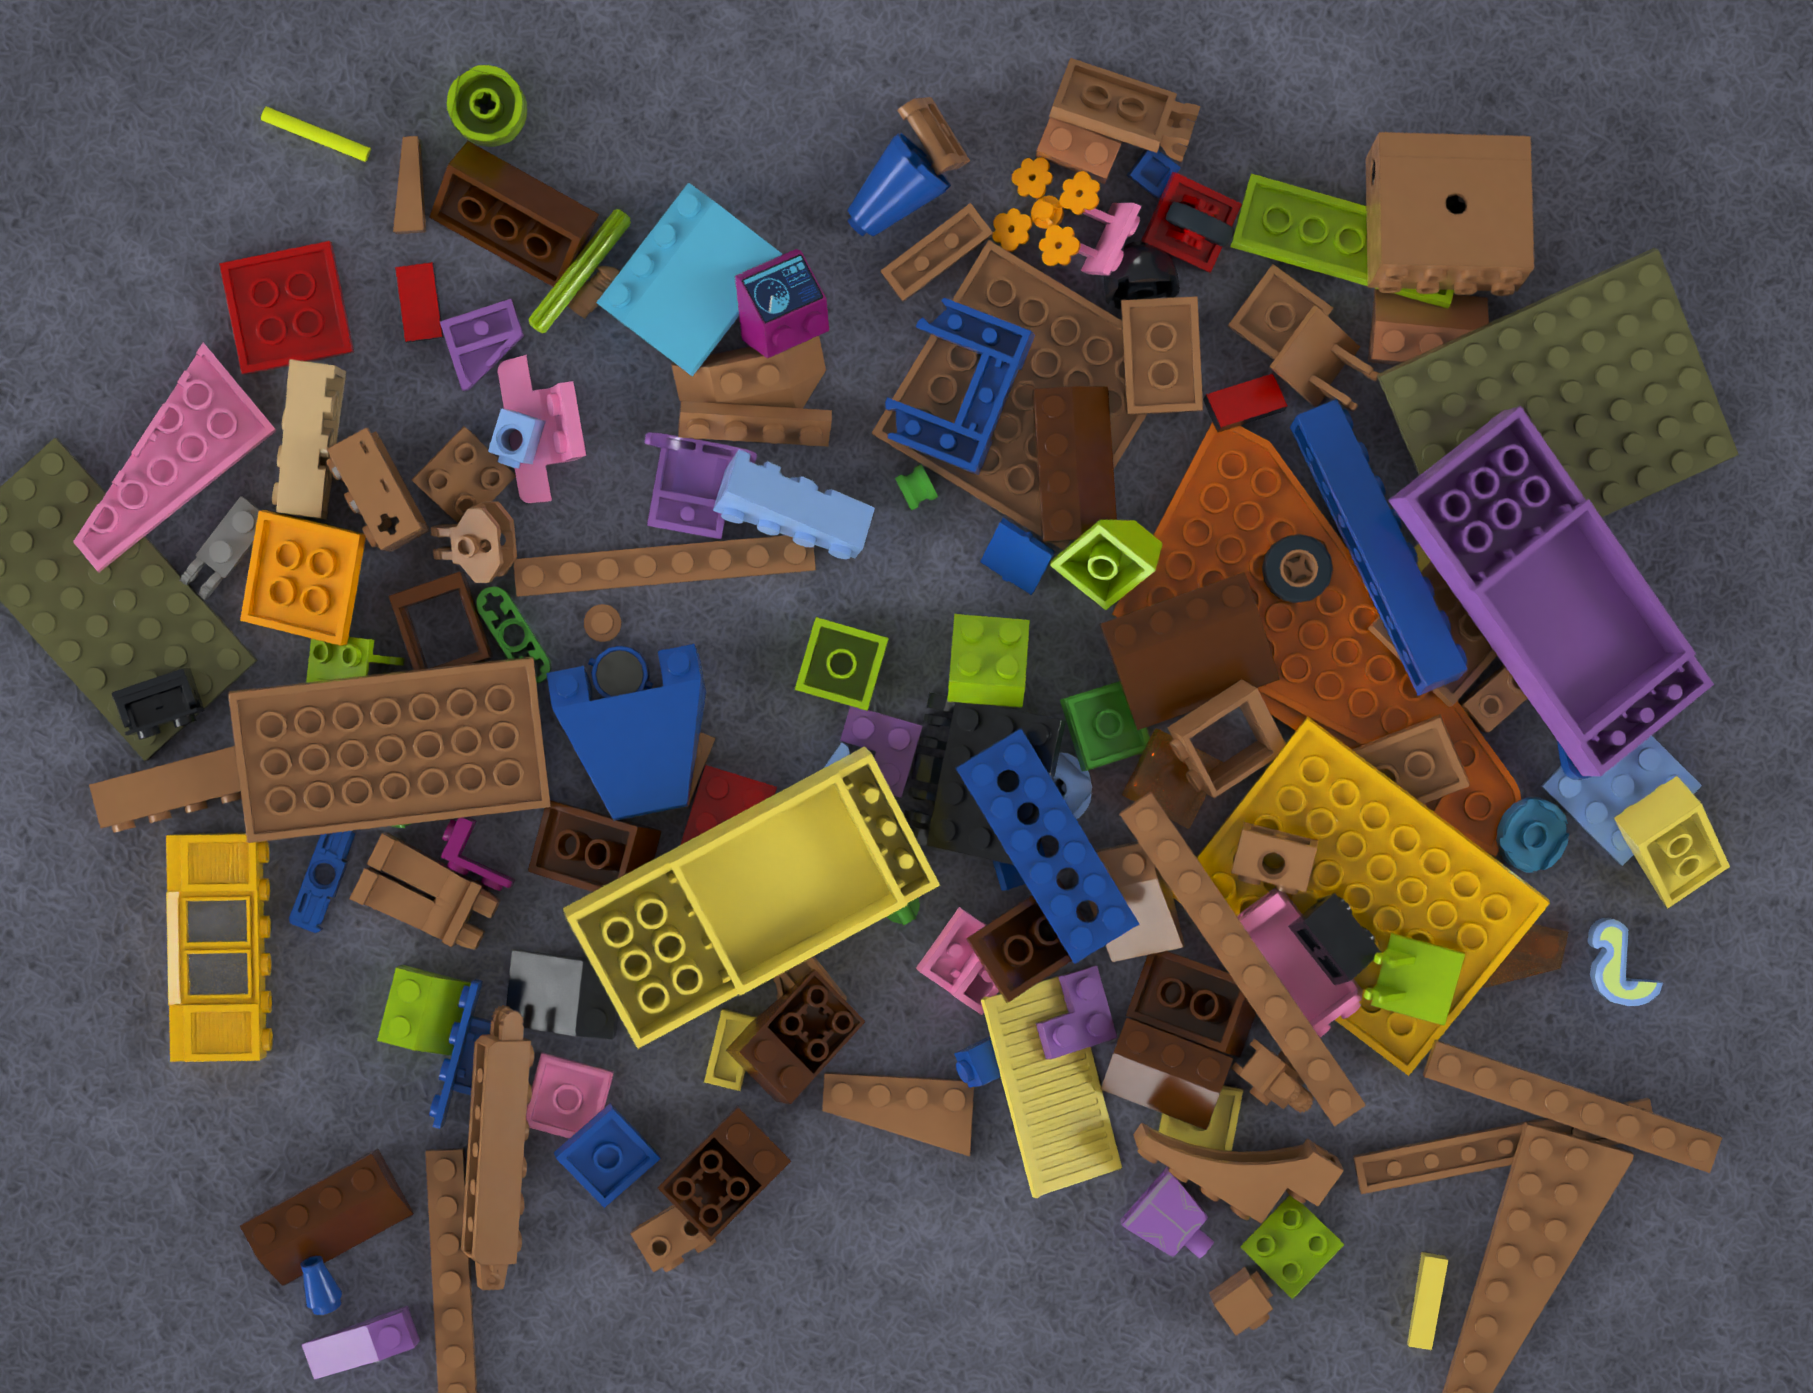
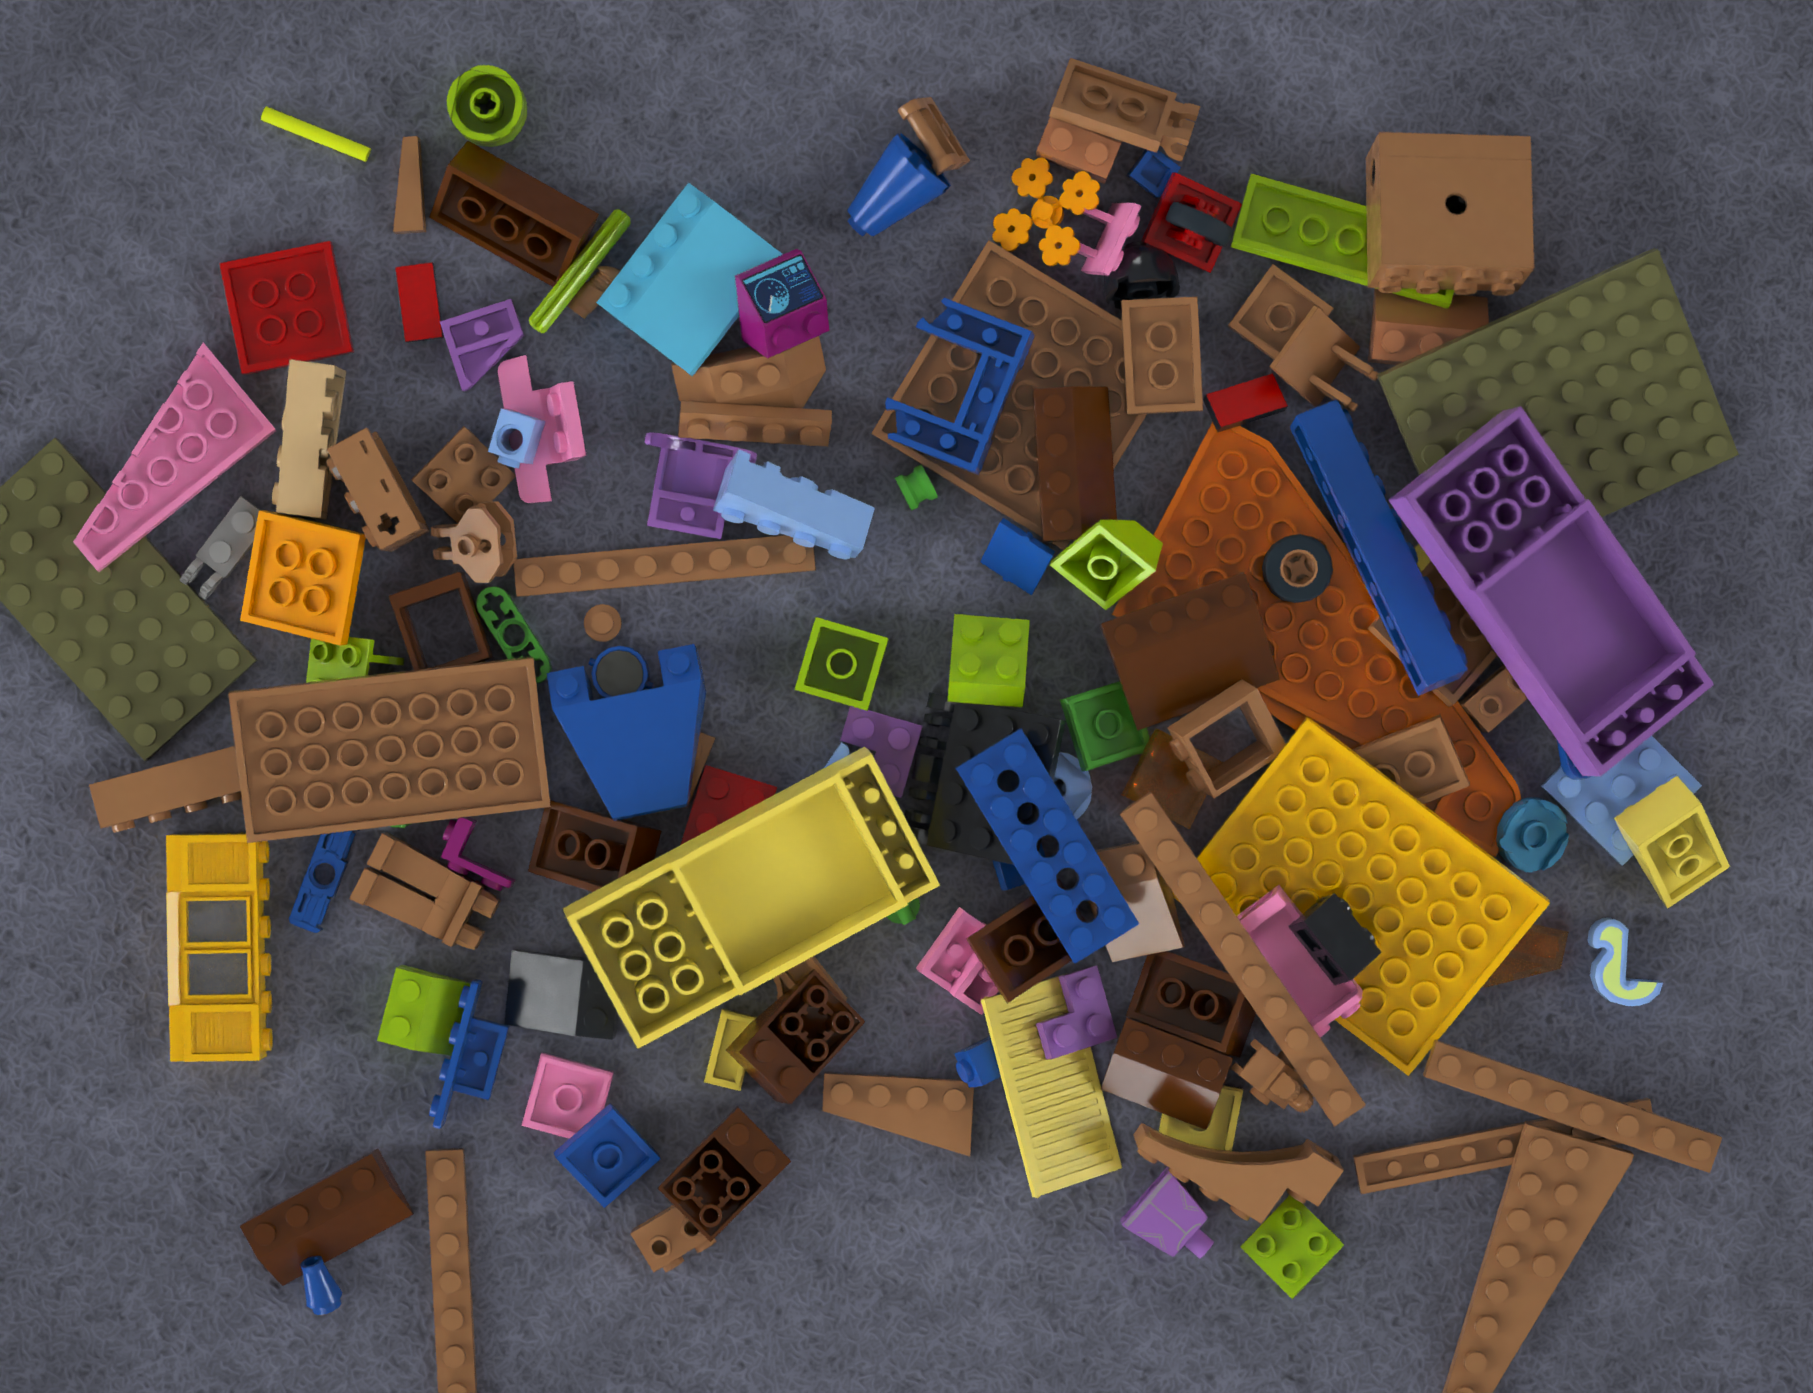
(159, 702): black hinge -> none
(362, 1343): slope -> none
(497, 1148): medium nougat hinge -> none
(936, 252): medium nougat plate -> none
(1243, 1300): medium nougat brick -> none
(1258, 842): medium nougat brick -> none
(1416, 979): lime plate -> none
(1427, 1300): light yellow piece -> none

